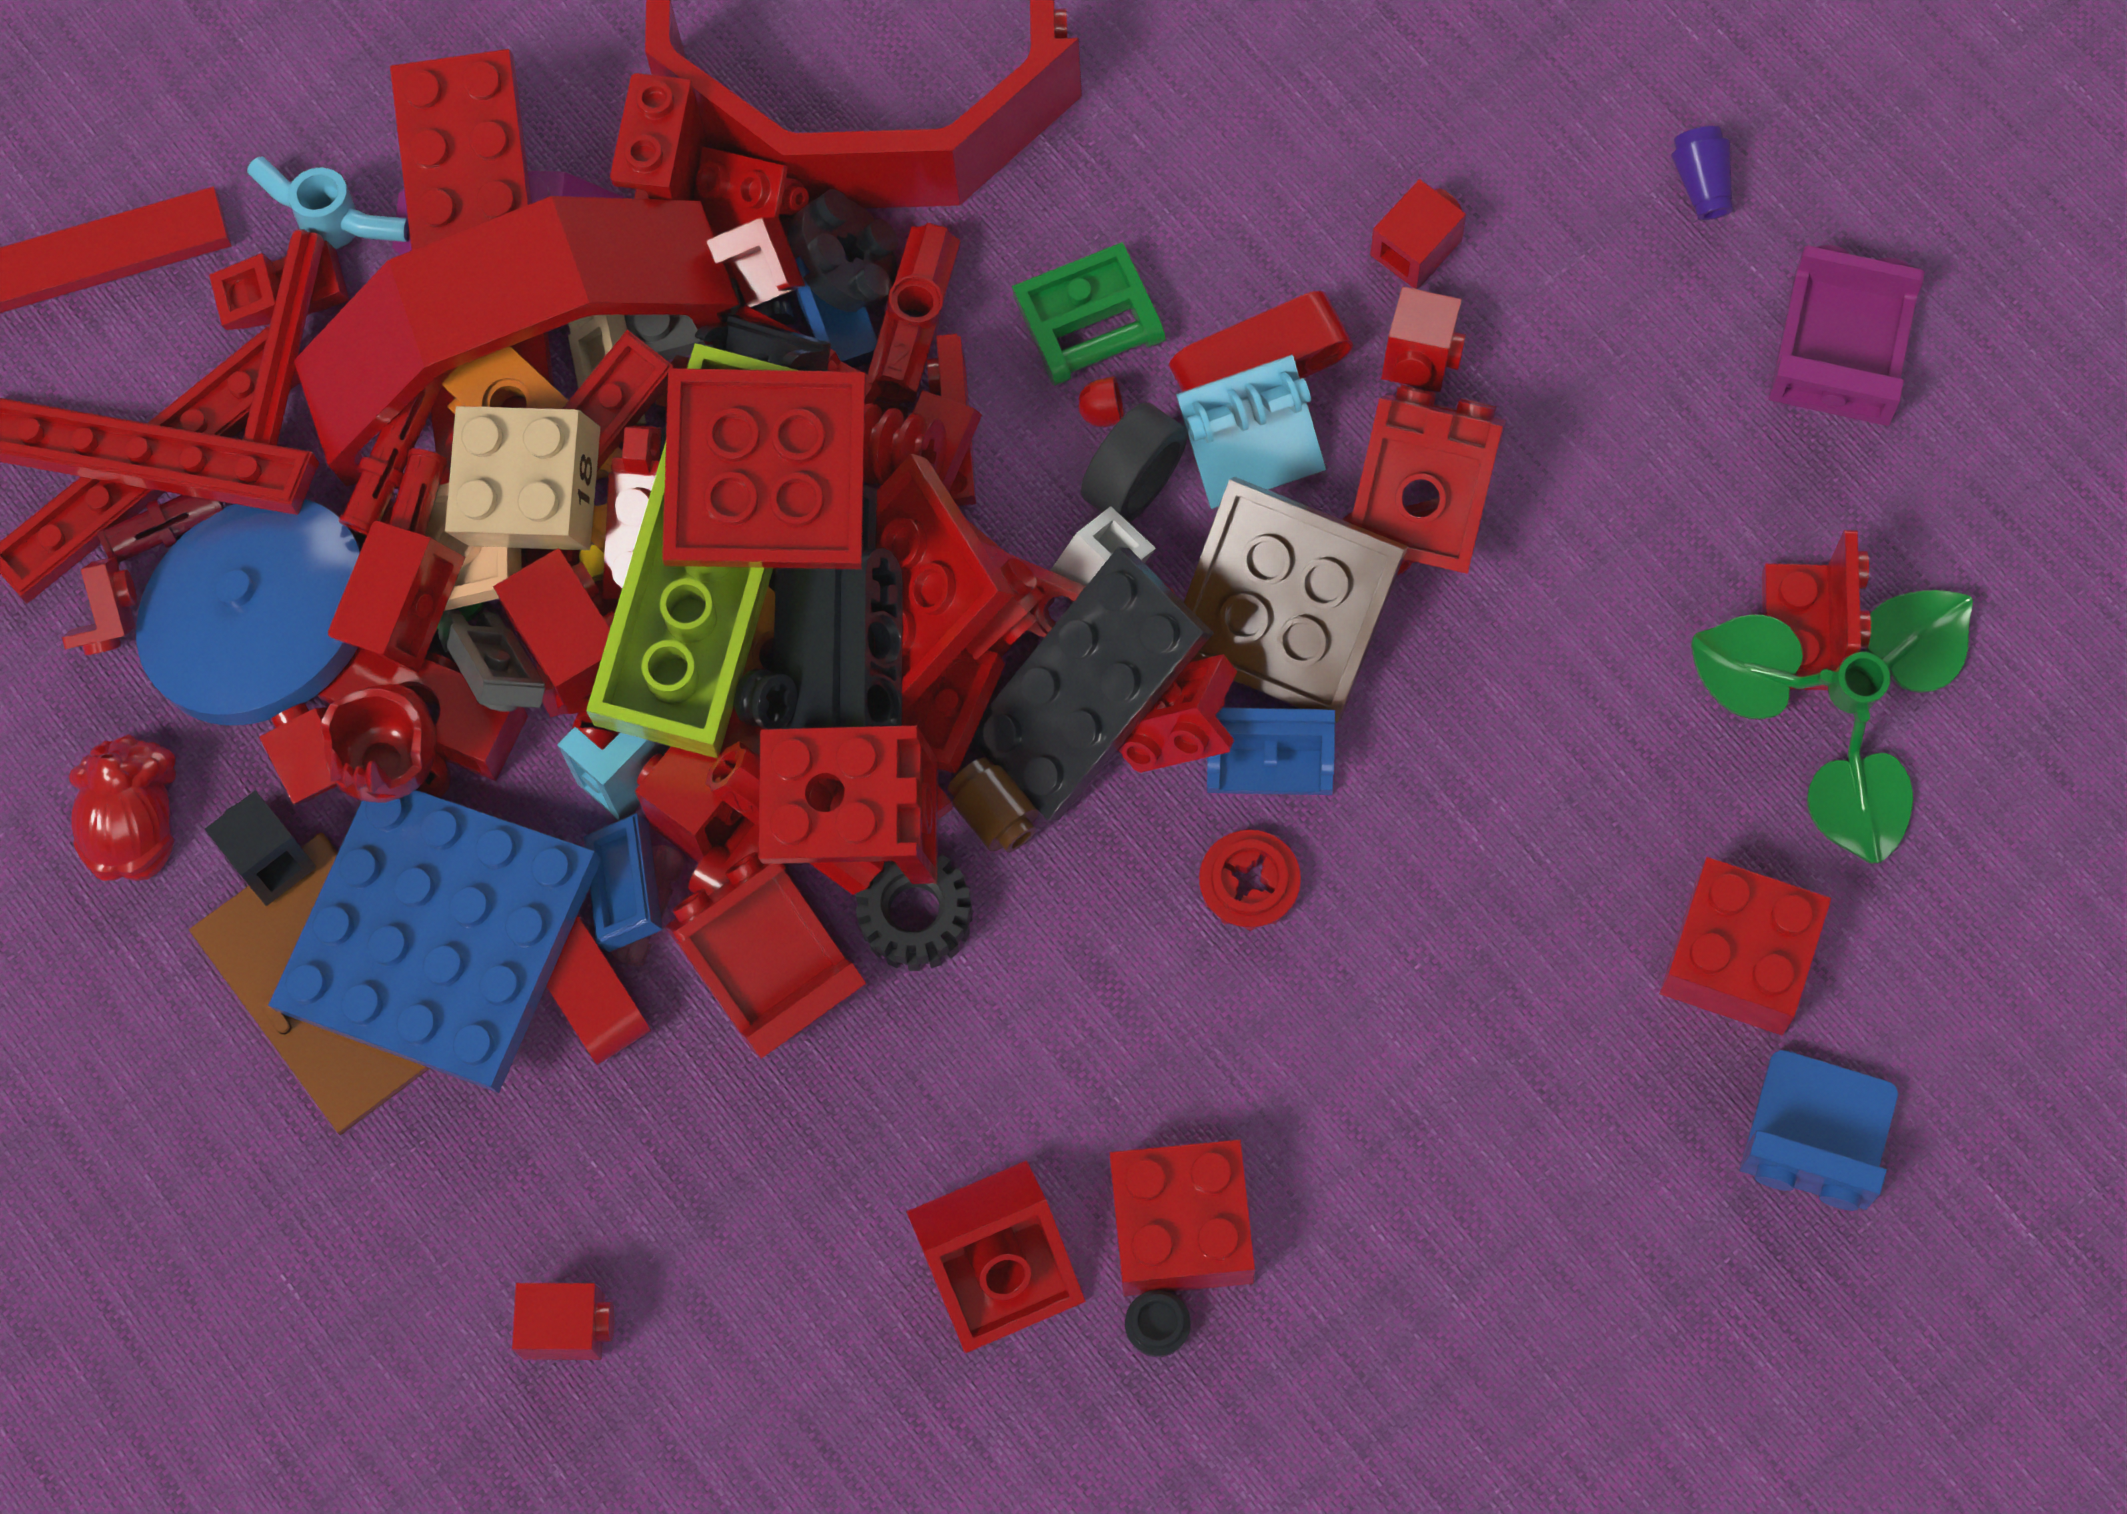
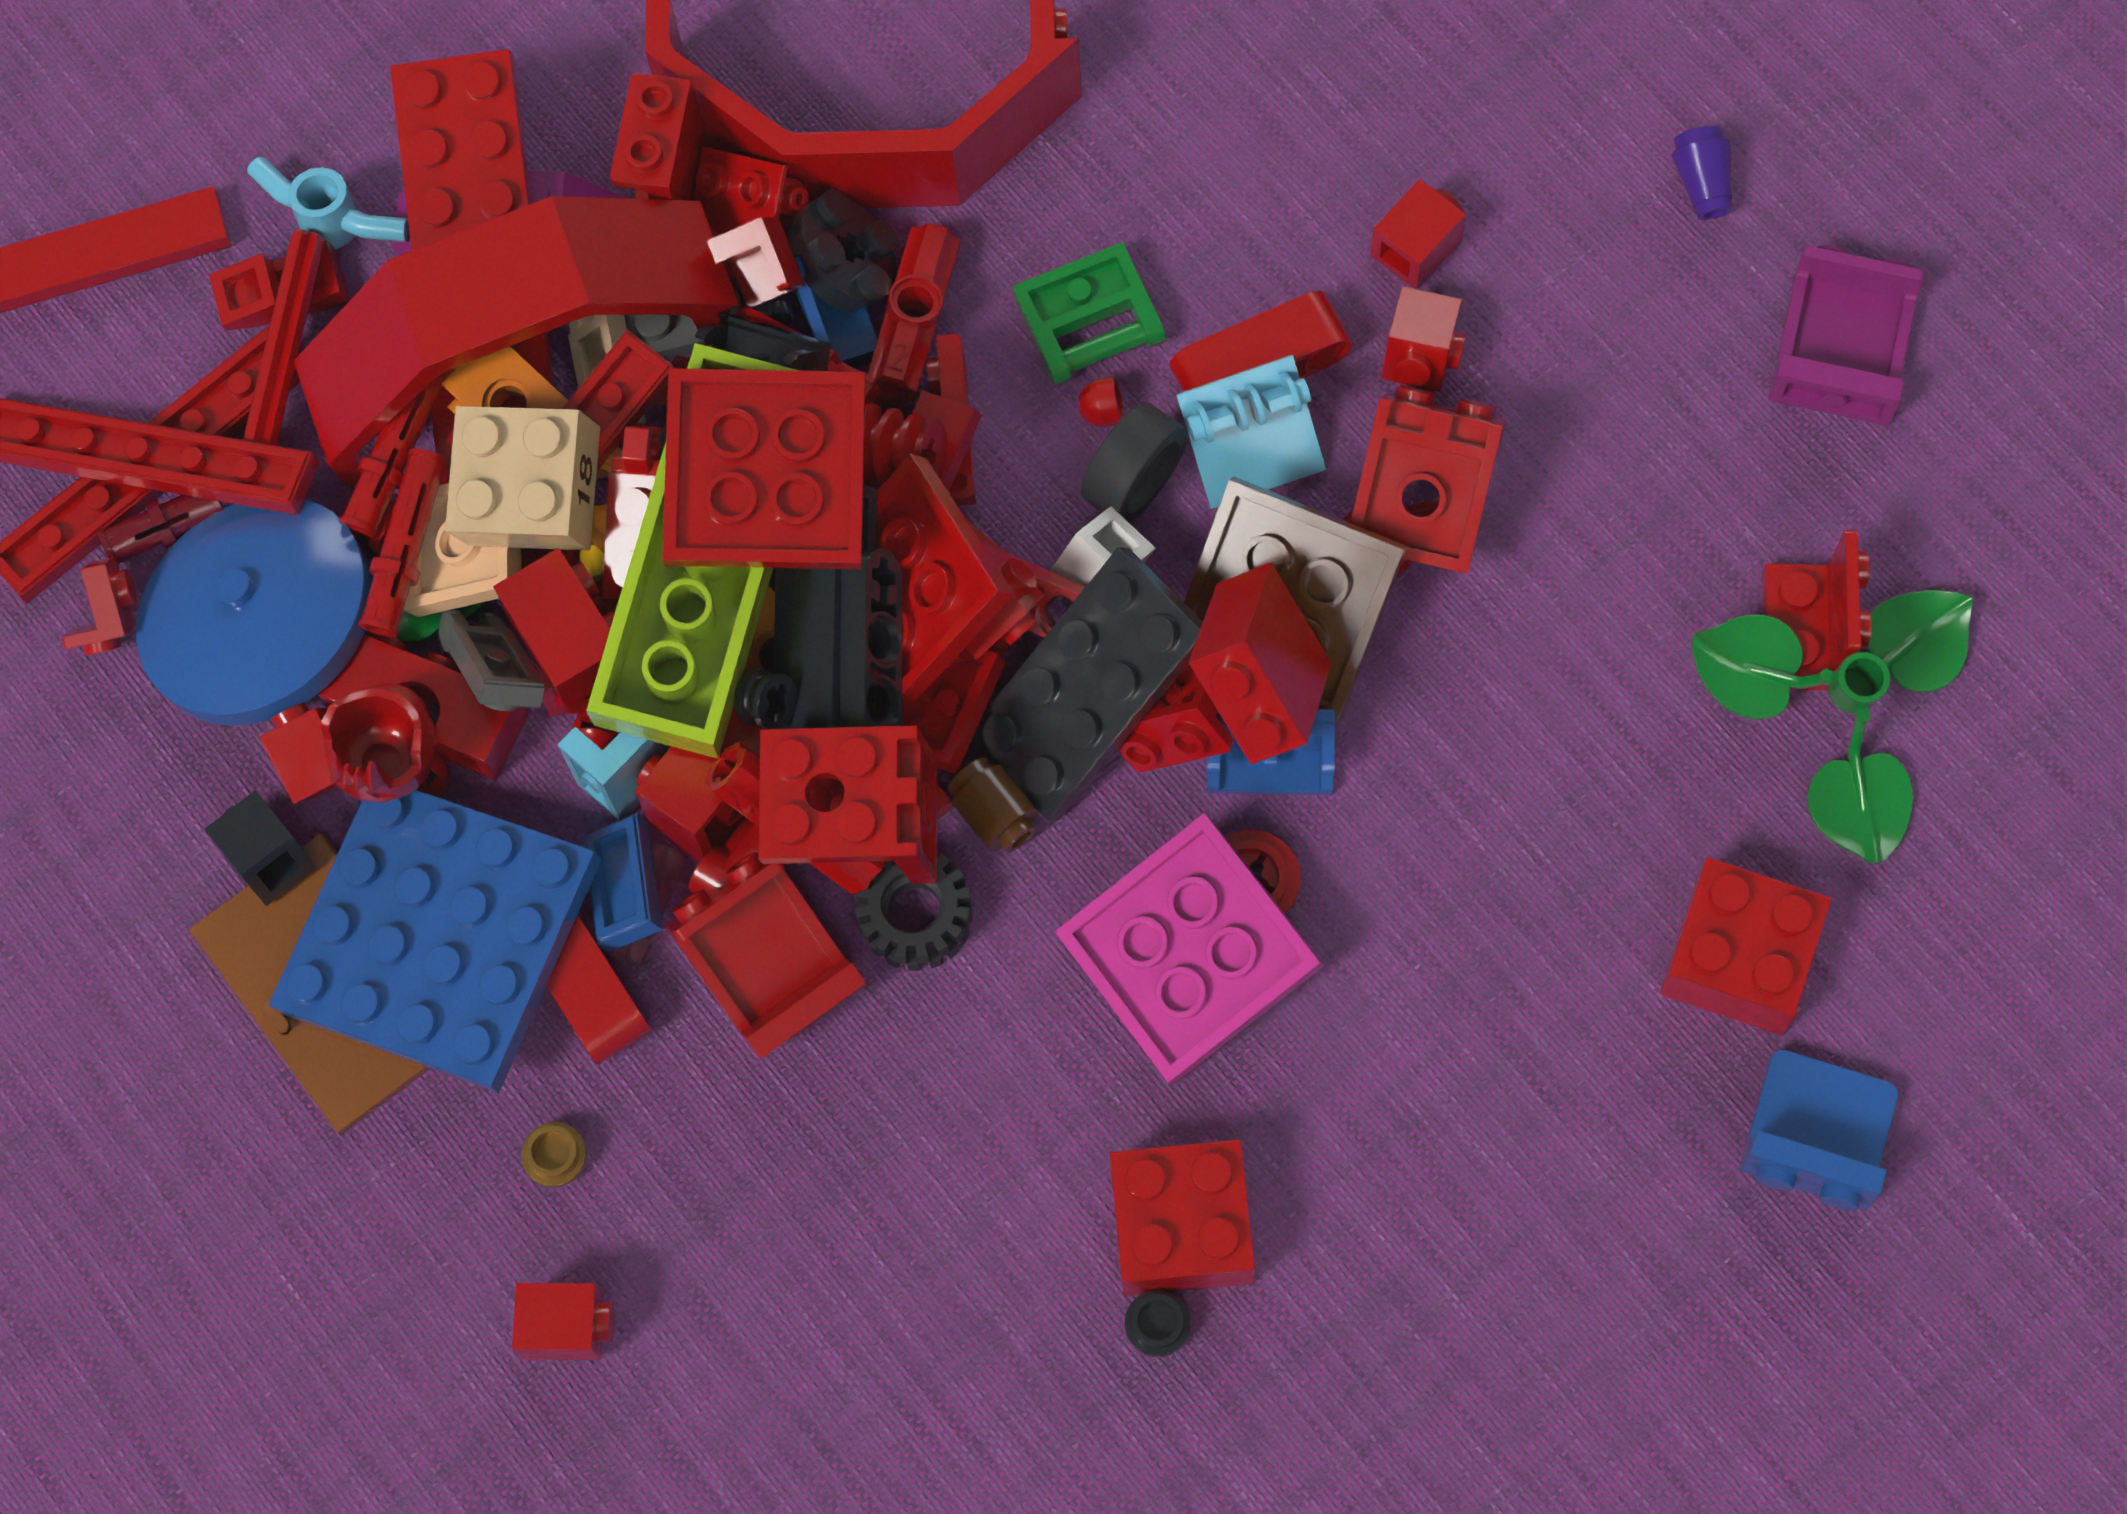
(123, 809): red hair -> none
(396, 595): red panel -> none
(554, 1154): none -> pearl gold plate
(996, 1256): red slope -> none
(1189, 949): none -> dark pink plate
(1260, 663): none -> red brick

